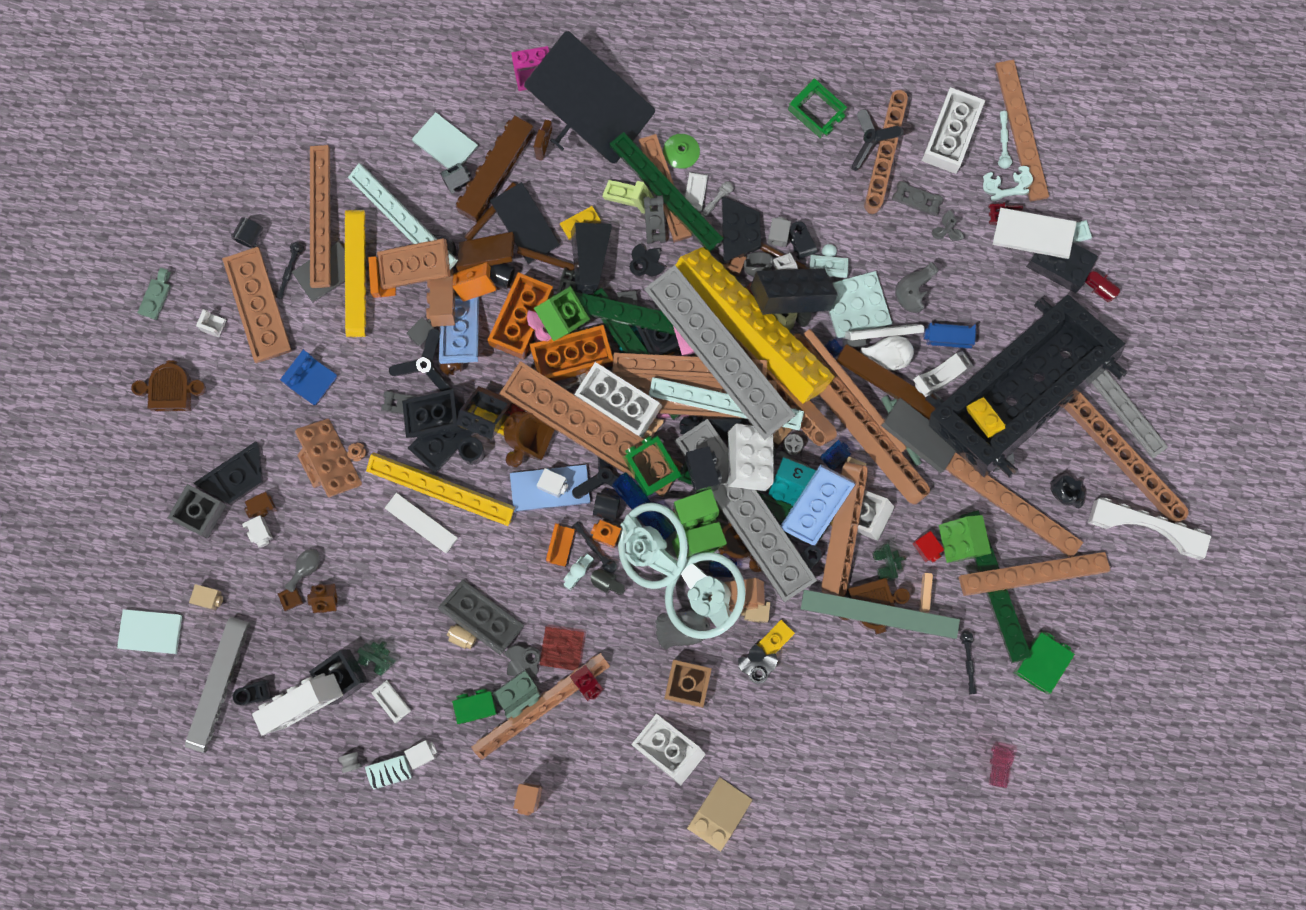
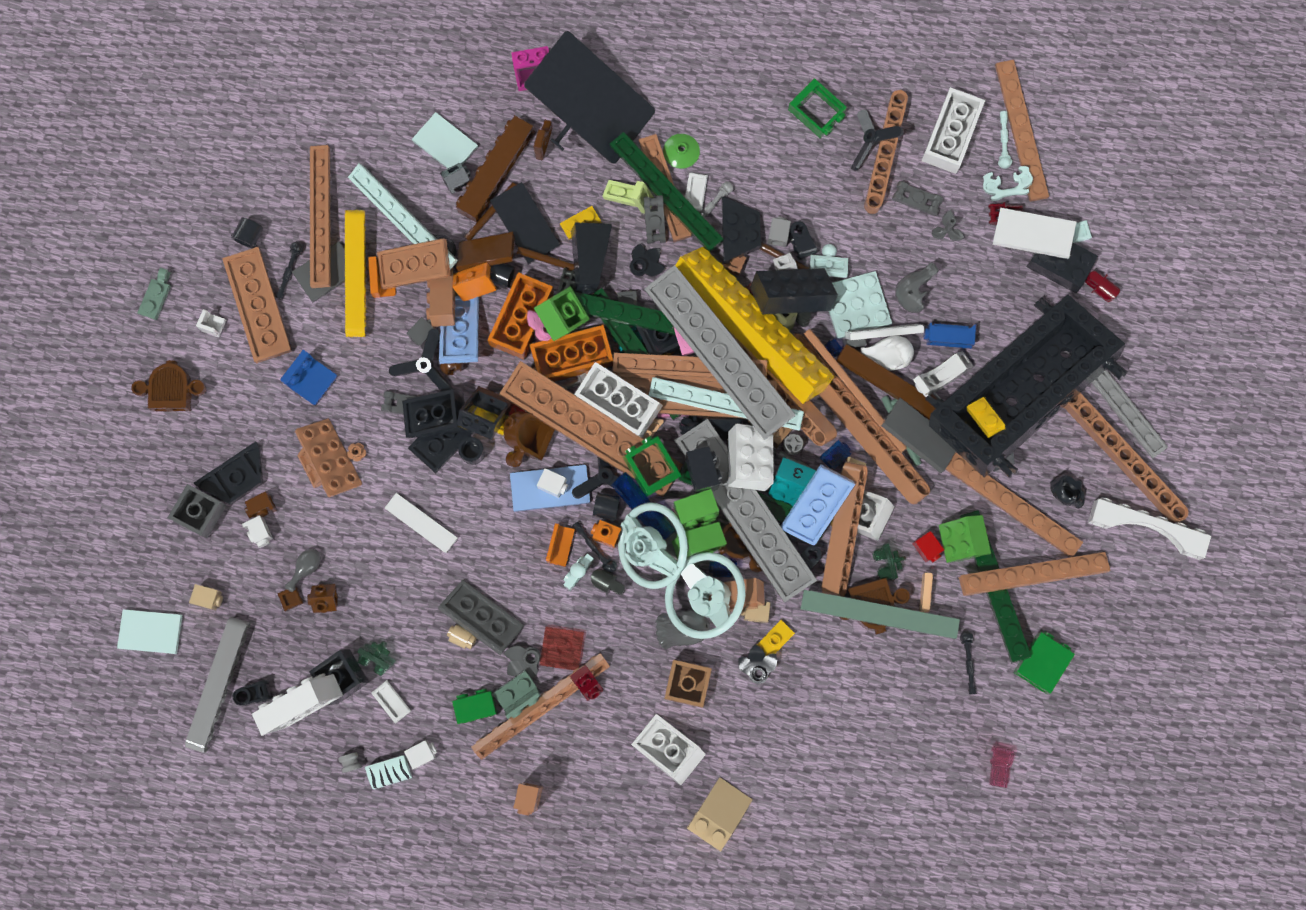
(440, 489): yellow plate -> none
(762, 259): dark grey hair -> none

